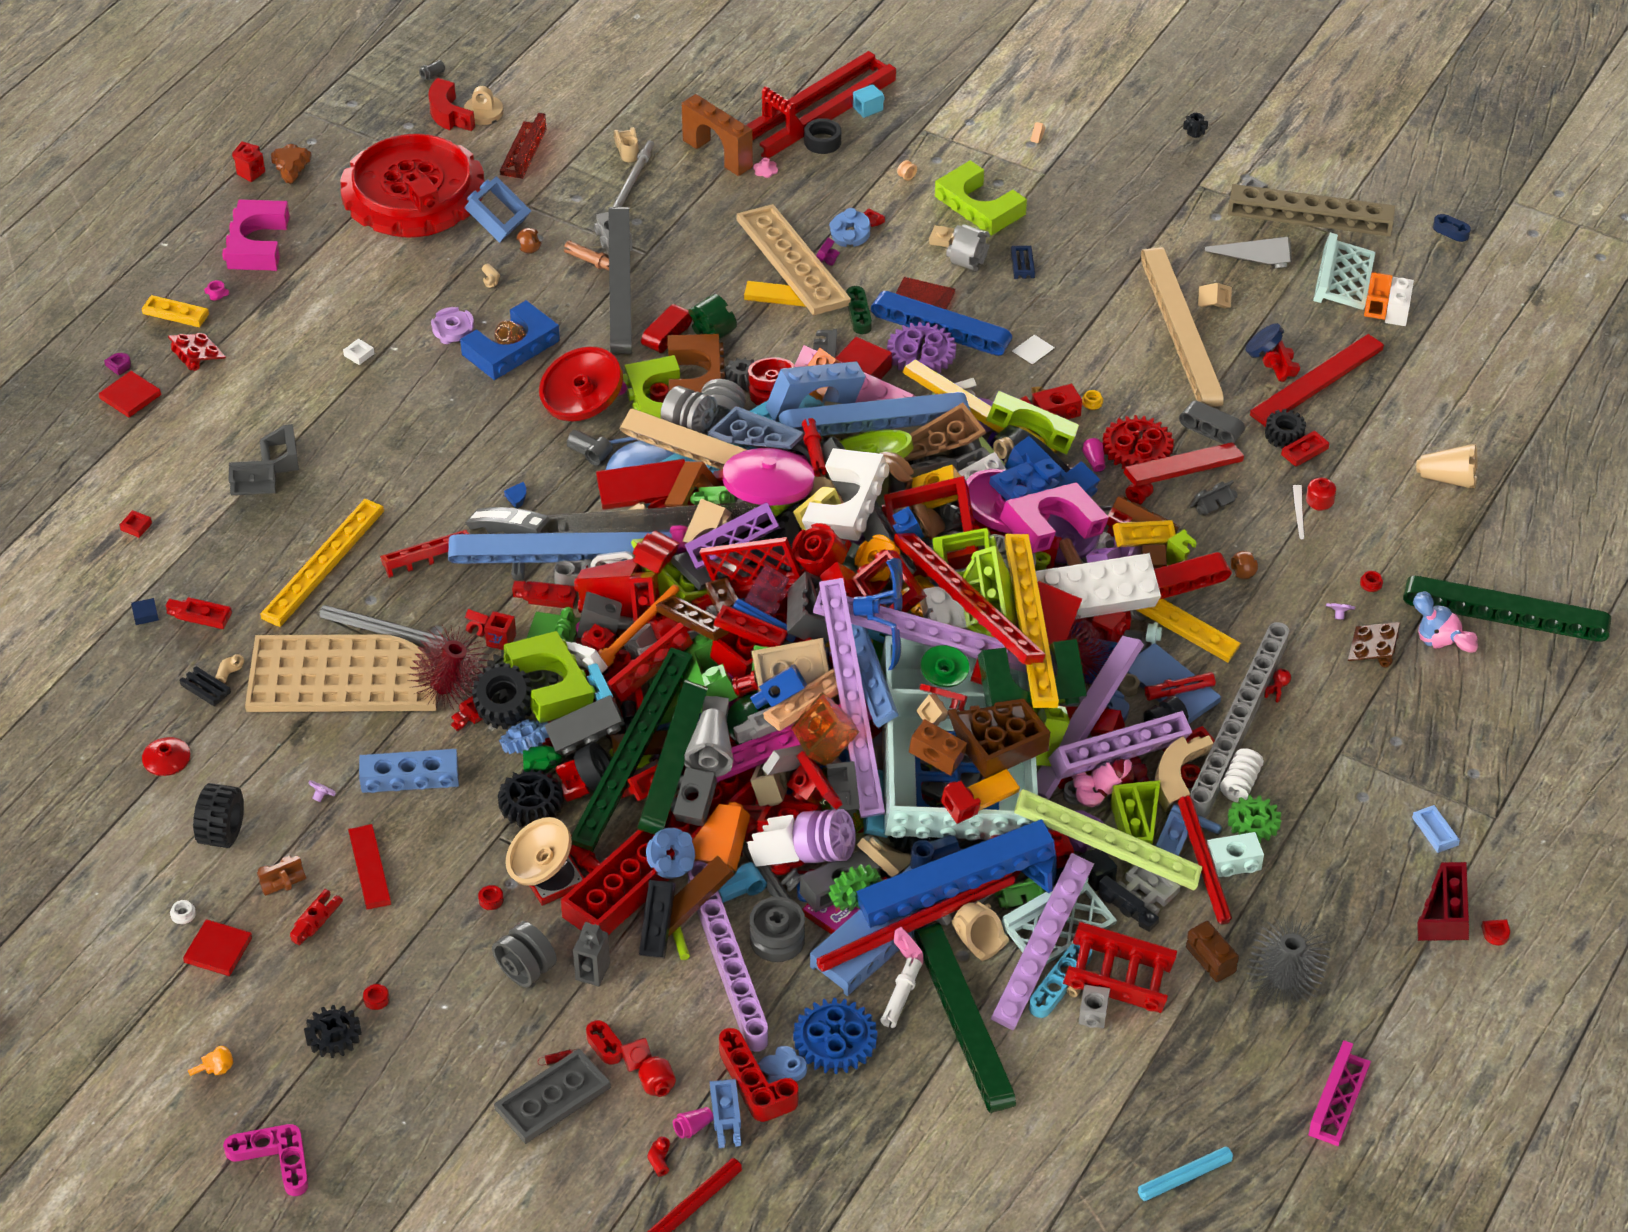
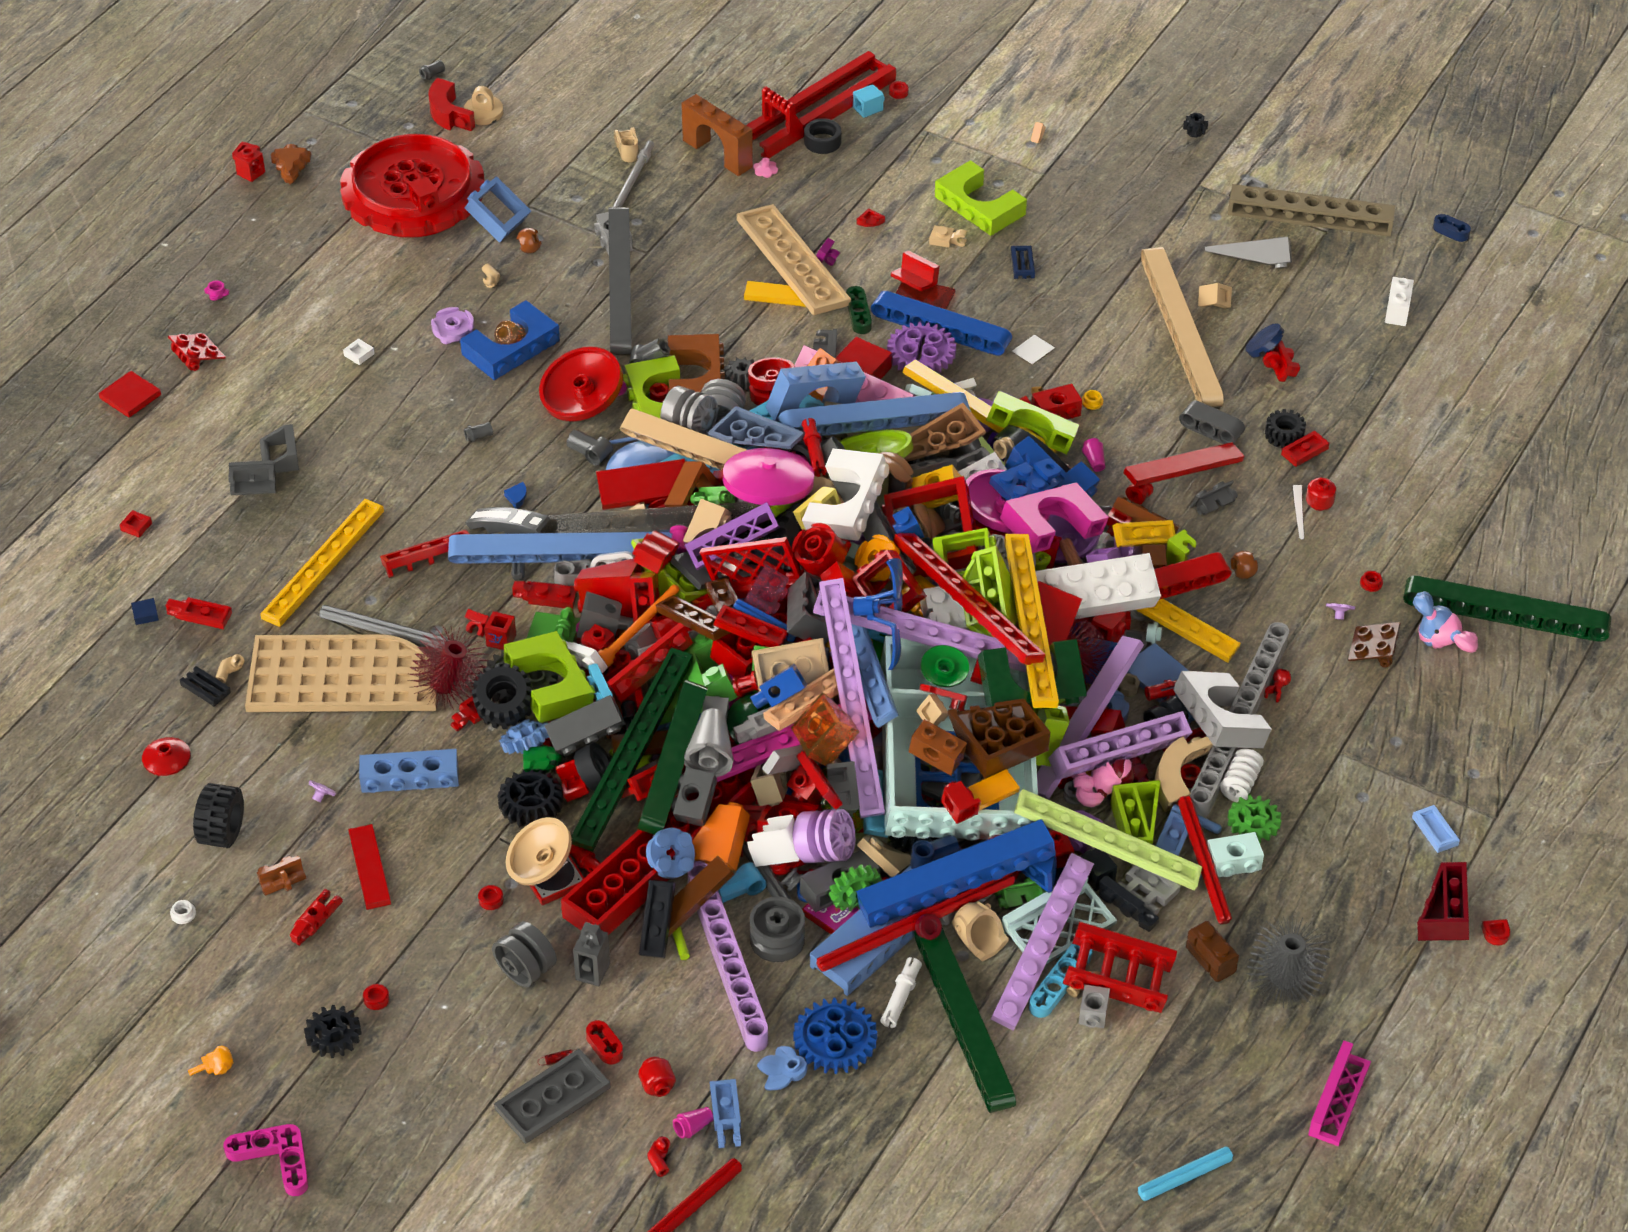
(118, 363): magenta tile -> none
(175, 311): yellow tile -> none
(217, 947): red tile -> none
(250, 217): dark pink arch -> none
(478, 431): none -> dark grey pin
(527, 151): clear red fence -> none
(600, 260): nougat pin -> none
(635, 1053): red plate -> none
(653, 350): none -> dark grey piece
(670, 322): red beam -> none
(712, 317): dark green brick -> none
(750, 1073): red beam -> none
(846, 219): medium blue plate -> none
(898, 90): none -> red tile
(907, 170): light nougat bush -> none
(907, 945): bright pink slope -> none
(916, 390): none -> light aqua tile
(917, 271): none -> panel
(928, 926): none -> dark red tile
(968, 247): light grey brick -> none
(1126, 435): red gear -> none
(1202, 694): none -> light grey arch
(1318, 378): red tile -> none
(1329, 269): light aqua fence -> none
(1378, 295): orange brick -> none
(1451, 466): tan cone -> none

